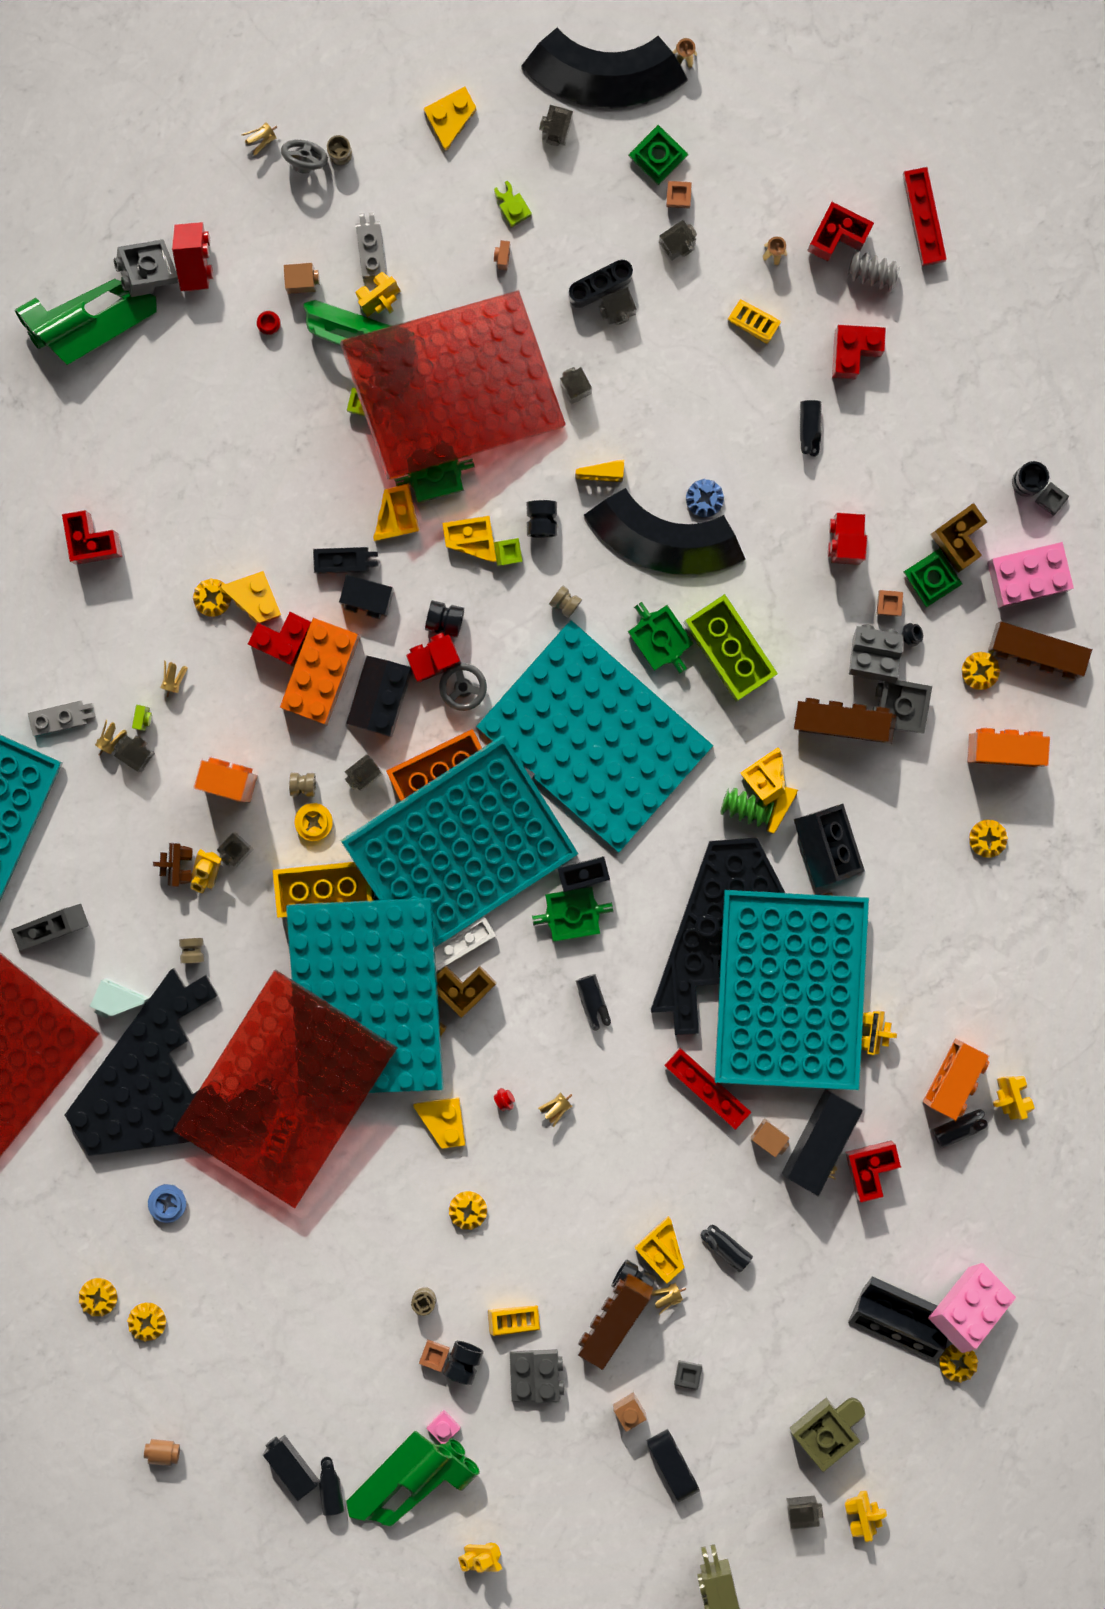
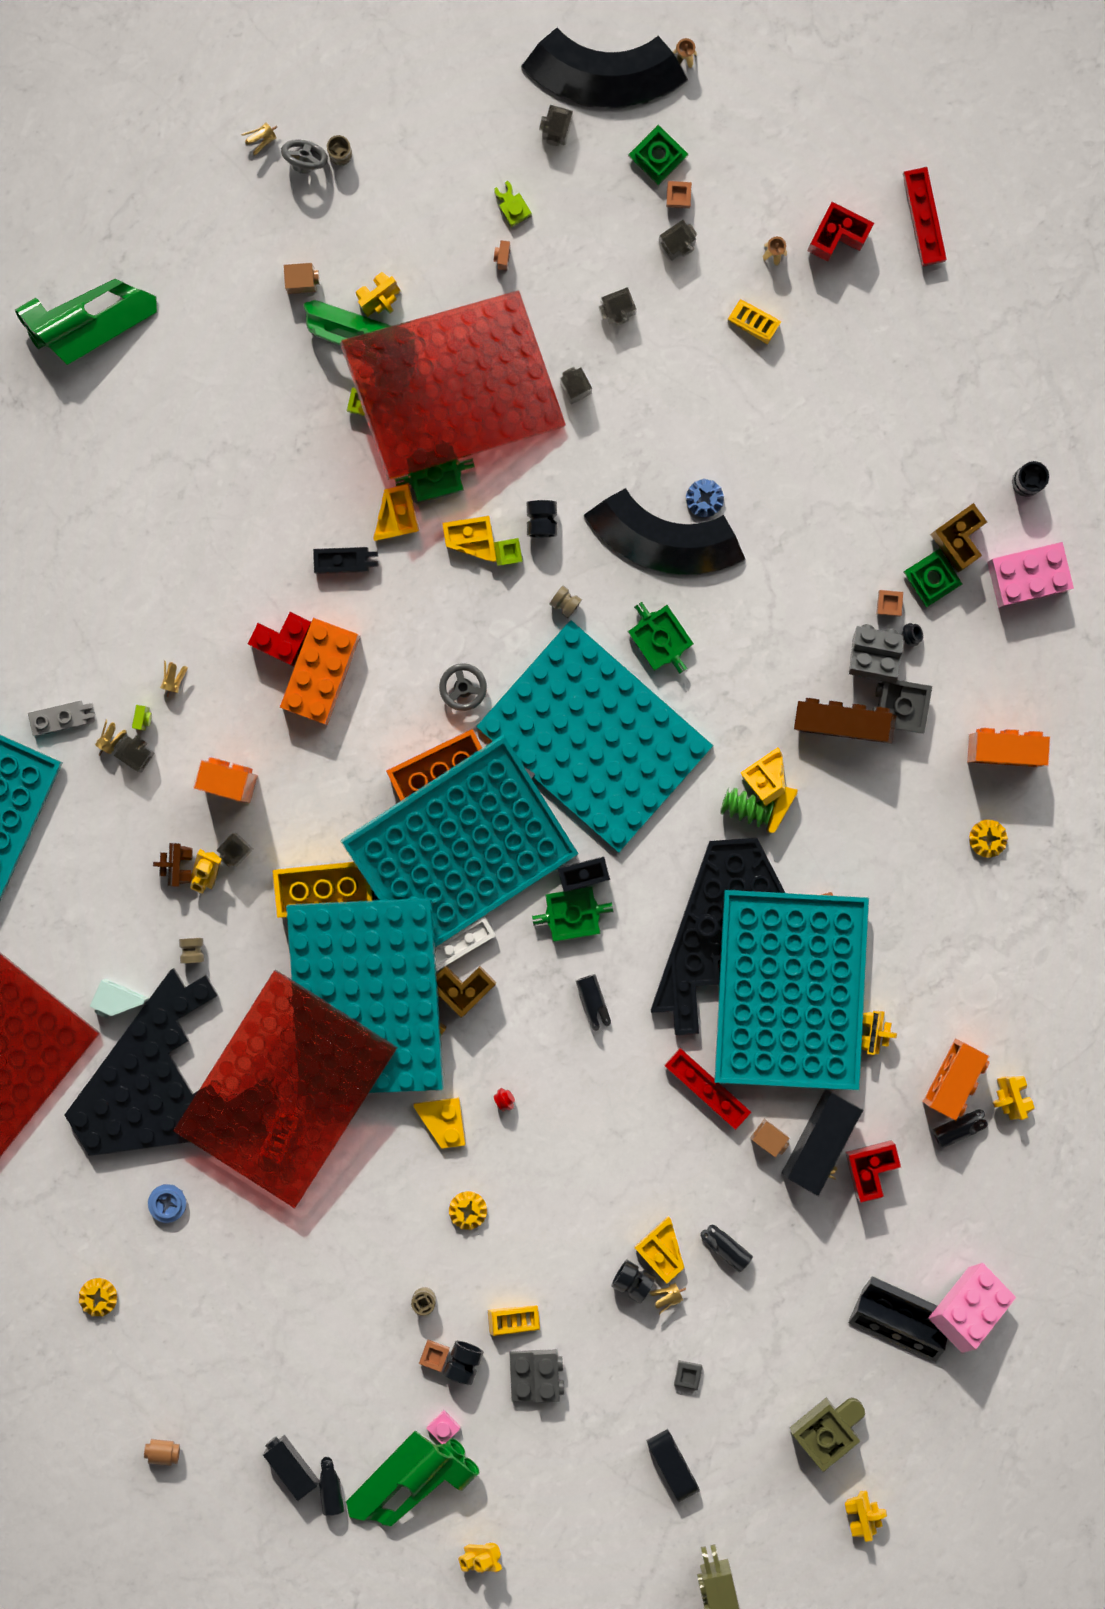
(50, 927): dark grey slope -> none
(84, 544): red brick -> none
(145, 267): dark grey plate -> none
(157, 1320): yellow gear -> none
(190, 256): red brick -> none
(209, 608): yellow gear -> none
(254, 597): yellow wing -> none
(268, 322): red plate -> none
(302, 784): dark tan wheel -> none
(302, 822): yellow gear -> none
(362, 773): clear smoke brick -> none
(366, 596): black brick -> none
(370, 247): light grey hinge -> none
(379, 695): black slope -> none
(434, 658): red brick -> none
(444, 618): black wheel -> none
(450, 115): yellow wing -> none
(558, 1105): pearl gold piece -> none
(606, 273): black beam -> none
(608, 471): yellow slope -> none
(615, 1321): reddish brown brick -> none
(629, 1411): medium nougat brick -> none
(730, 648): lime brick -> none
(804, 1512): clear smoke brick -> none
(810, 426): black piece -> none
(829, 845): black slope -> none
(848, 539): red brick -> none
(853, 342): red brick -> none
(873, 270): light grey piece -> none
(948, 1367): yellow gear -> none
(970, 666): yellow gear -> none
(1039, 650): reddish brown brick -> none
(1052, 498): dark grey tile -> none

